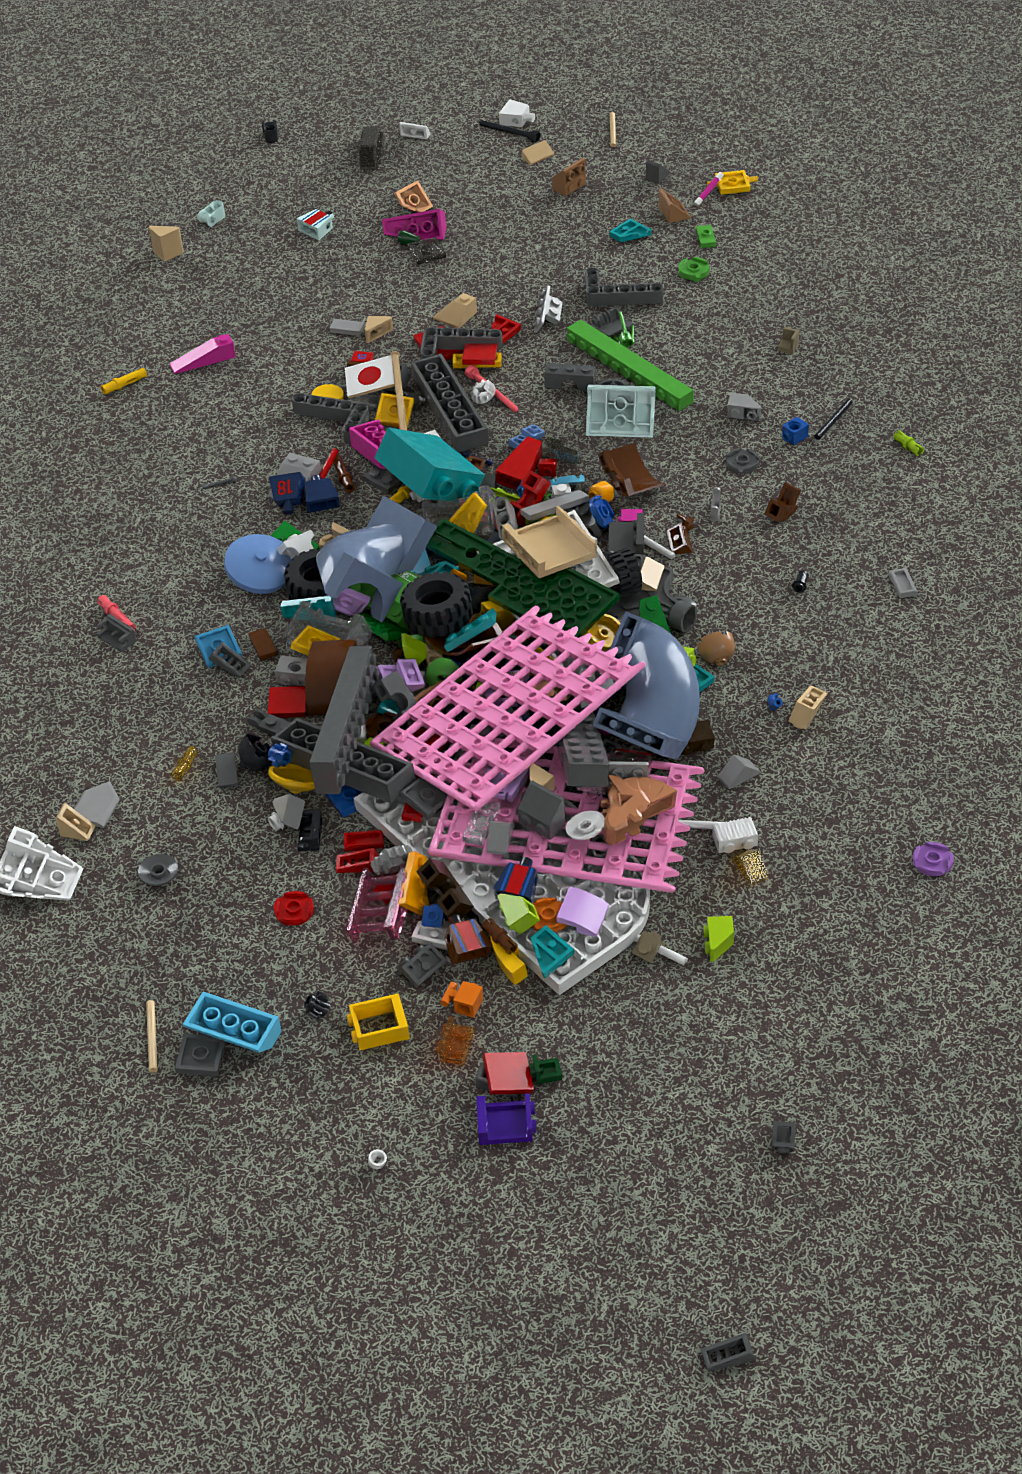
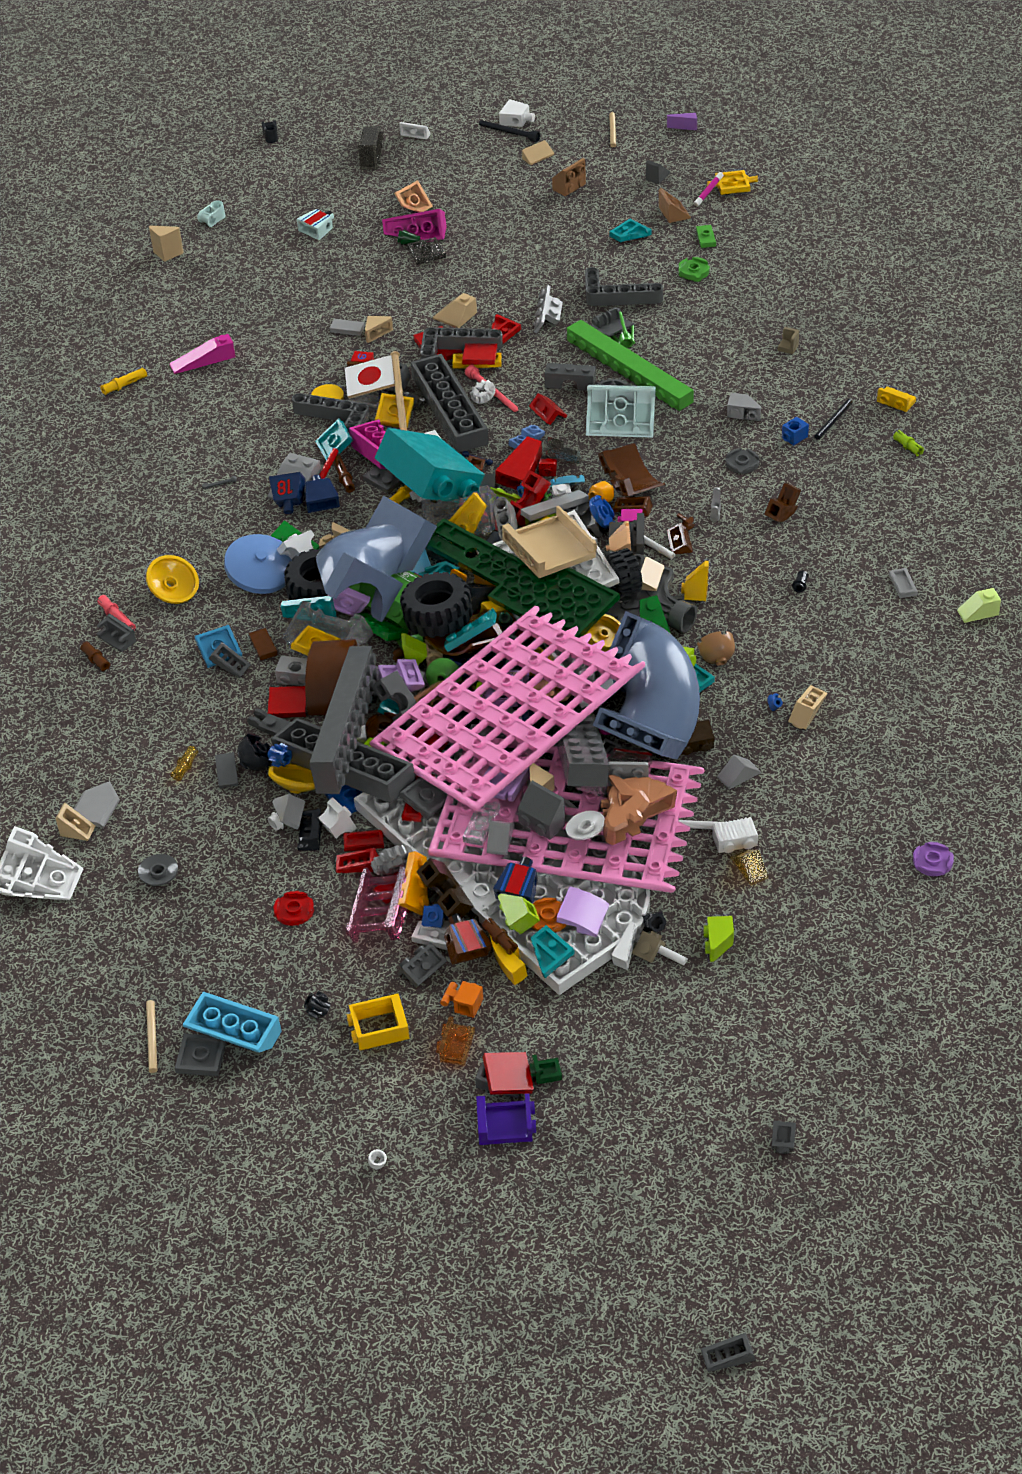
(95, 656): none -> reddish brown pin
(177, 573): none -> yellow dish
(334, 437): none -> teal plate
(337, 819): none -> white brick
(505, 620): none -> dark green piece
(546, 408): none -> red panel
(620, 538): none -> light nougat slope
(623, 950): none -> white slope
(636, 503): none -> reddish brown slope
(654, 921): none -> black piece
(682, 121): none -> medium lavender slope
(696, 583): none -> yellow slope
(895, 398): none -> yellow bracket
(980, 606): none -> yellowish green slope

